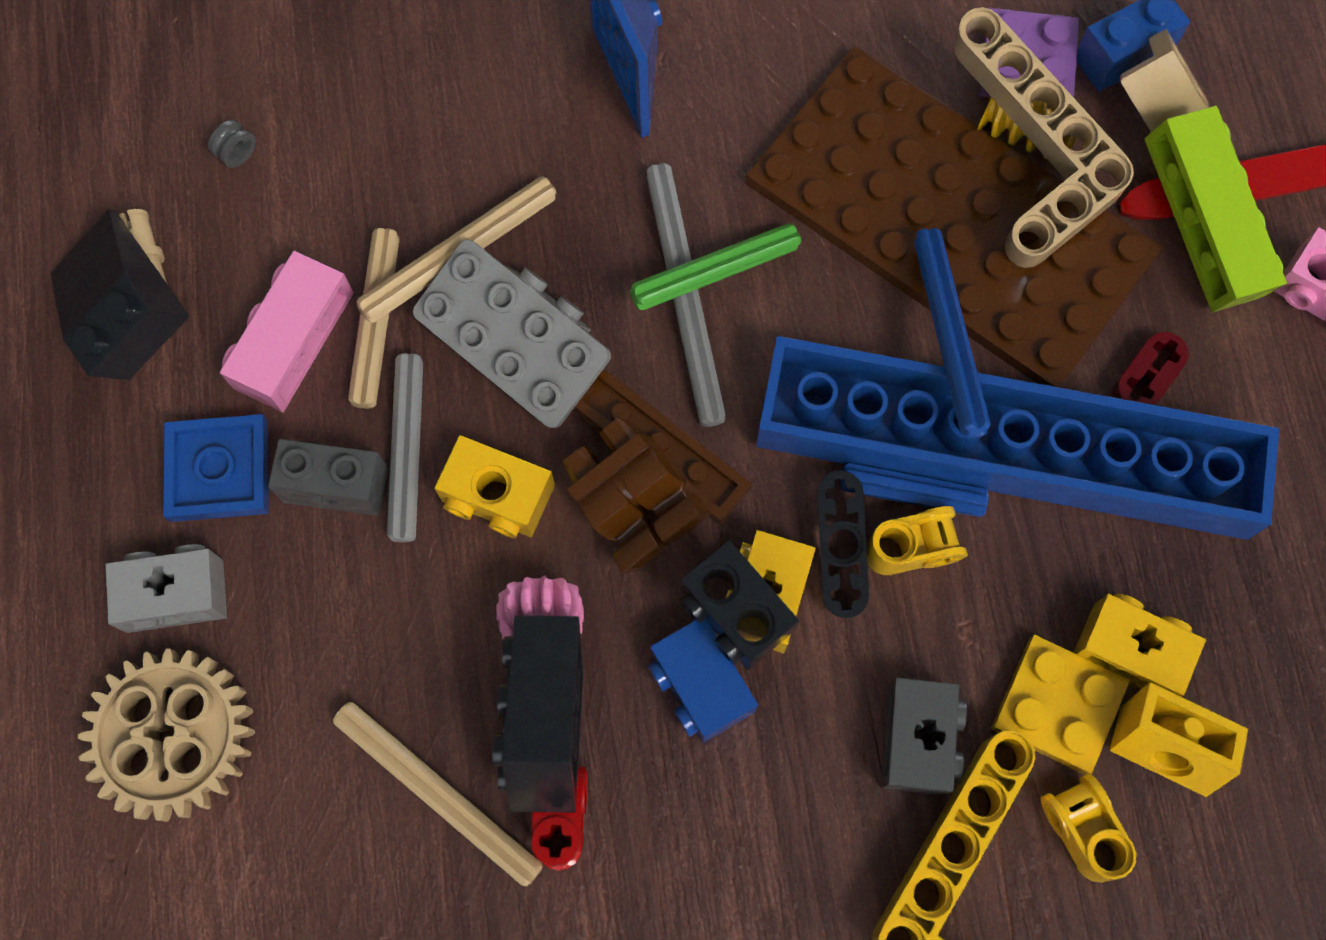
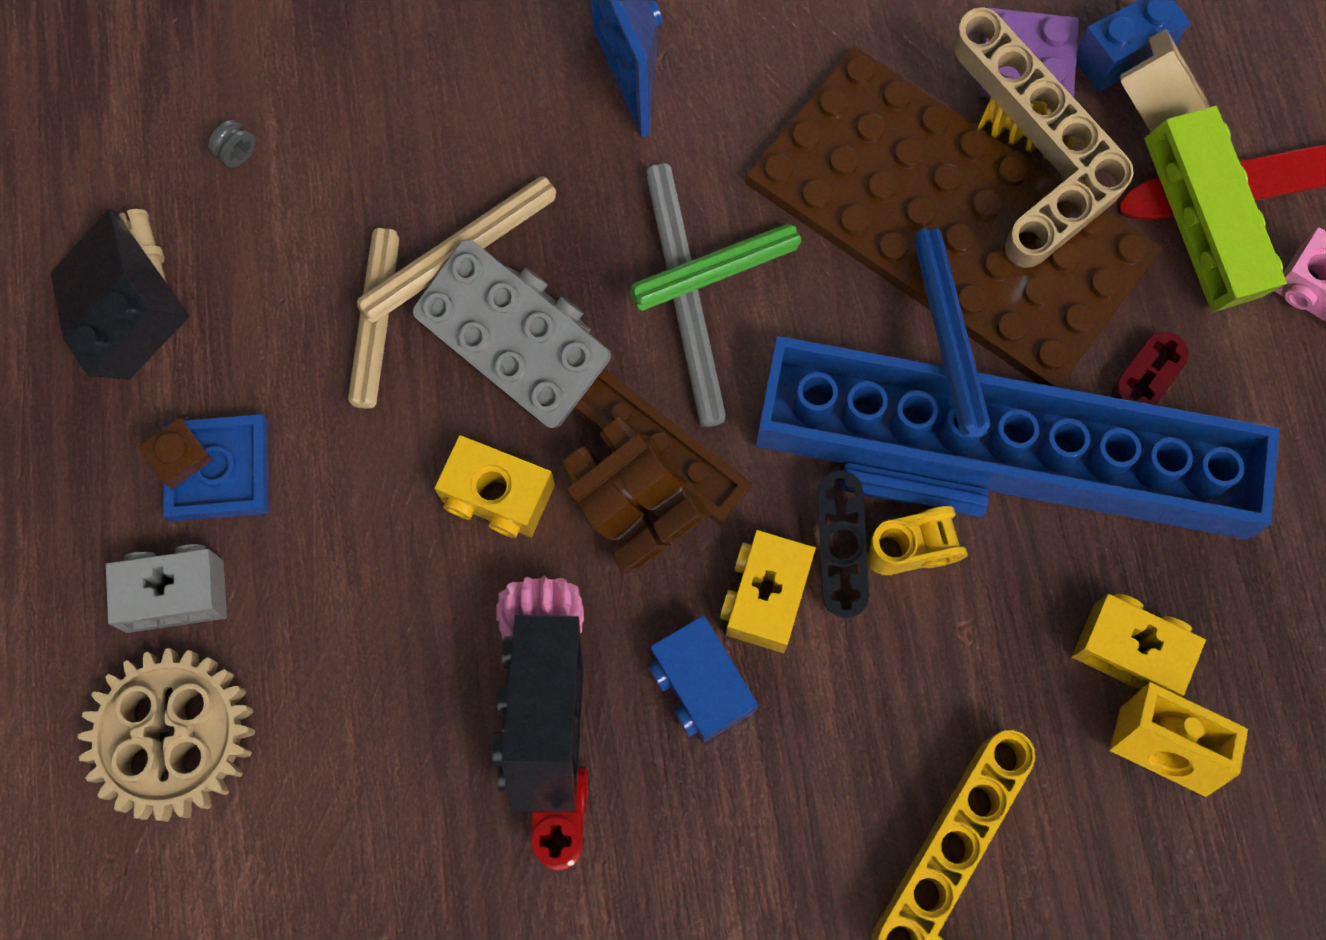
(175, 453): none -> reddish brown plate
(286, 331): bright pink brick -> none
(329, 477): dark grey brick -> none
(405, 448): light grey axle -> none
(438, 794): tan axle -> none
(749, 599): black brick -> none
(905, 761): dark grey brick -> none
(1061, 704): yellow plate -> none
(1087, 827): yellow piece -> none

